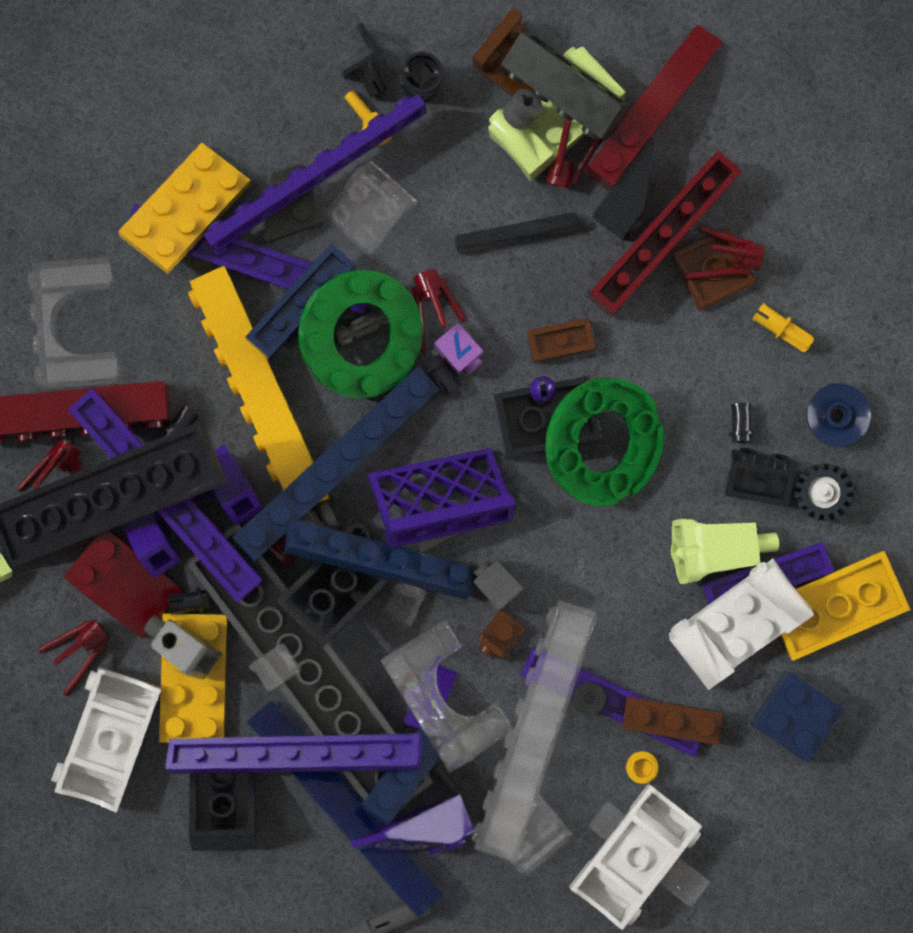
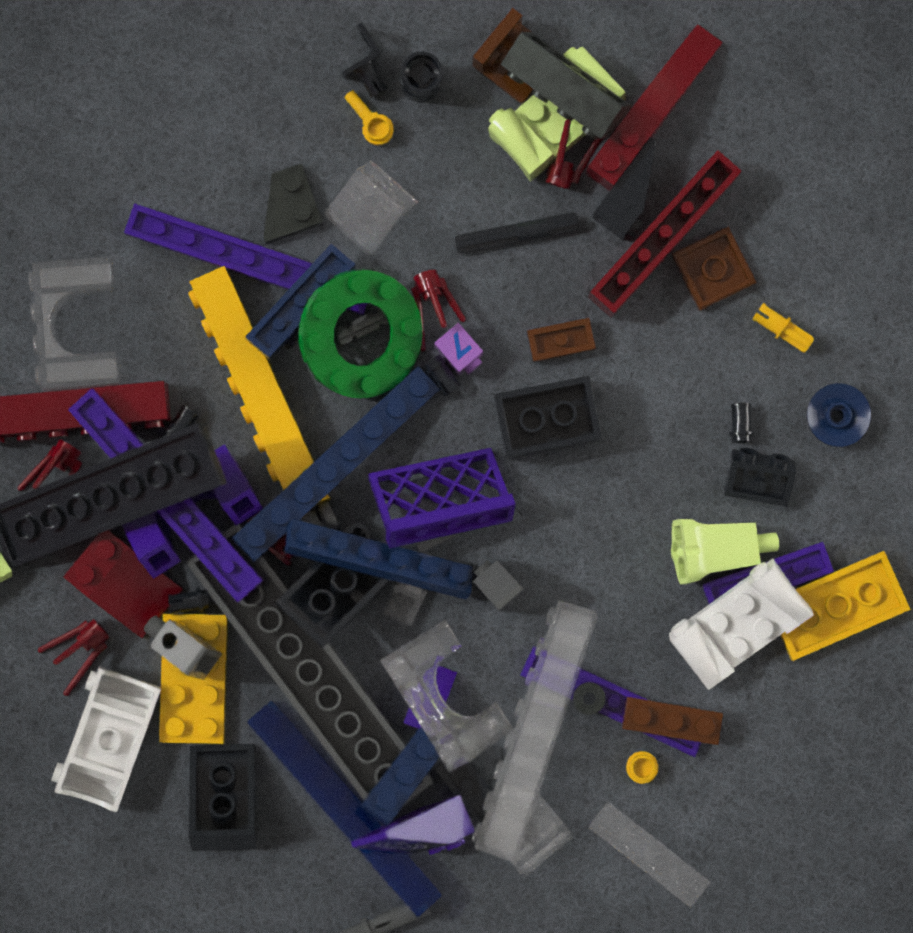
(184, 208): yellow plate -> none
(275, 667): clear panel -> none
(294, 754): dark purple plate -> none
(325, 165): dark purple plate -> none
(500, 635): reddish brown bracket -> none
(522, 109): dark grey wheel -> none
(535, 389): dark purple hinge -> none
(636, 857): white piece -> none
(643, 449): green plate -> none
(746, 255): dark red plant -> none
(796, 716): dark blue brick -> none
(824, 492): black wheel -> none

